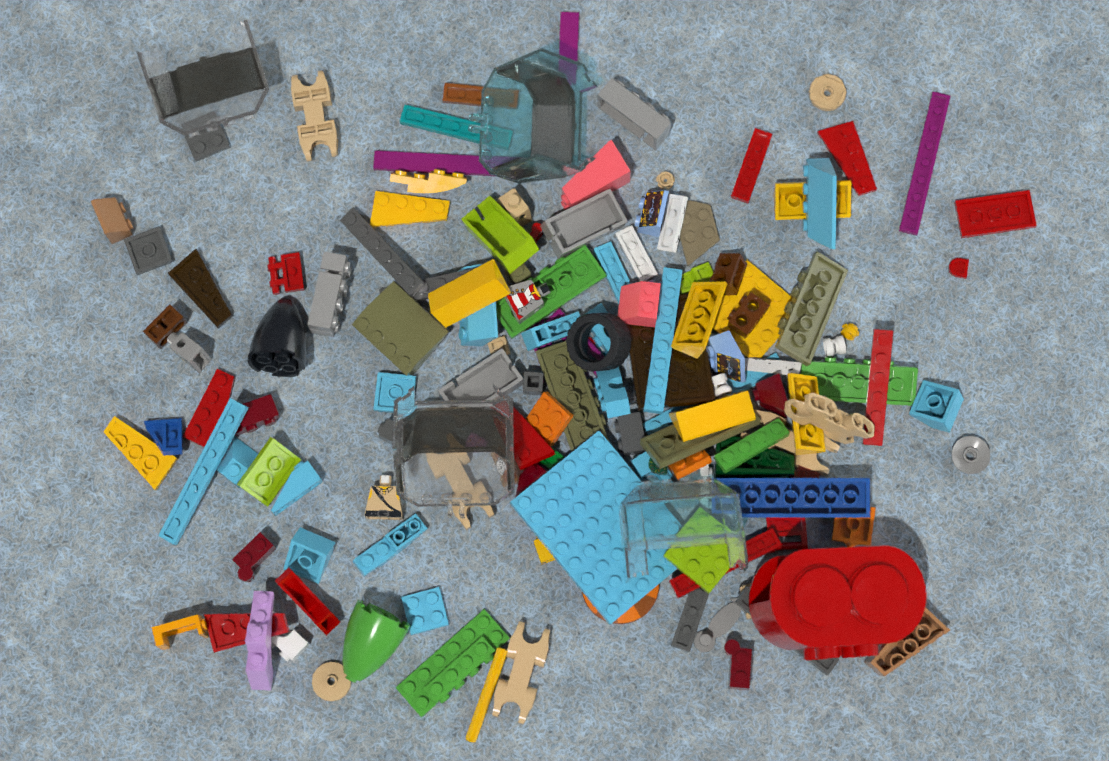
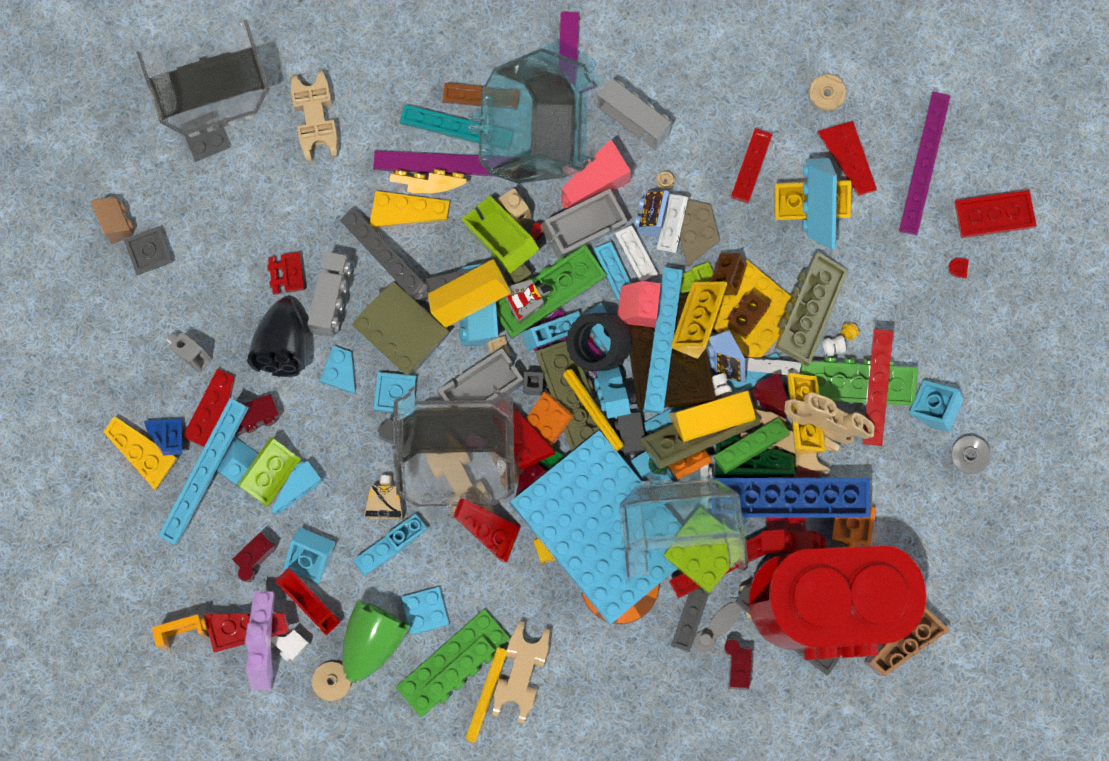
(163, 325): reddish brown brick -> none
(199, 286): dark brown wing -> none
(339, 370): none -> medium azure wing
(491, 530): none -> red wing
(593, 409): none -> yellow axle
(788, 542): none -> red arch

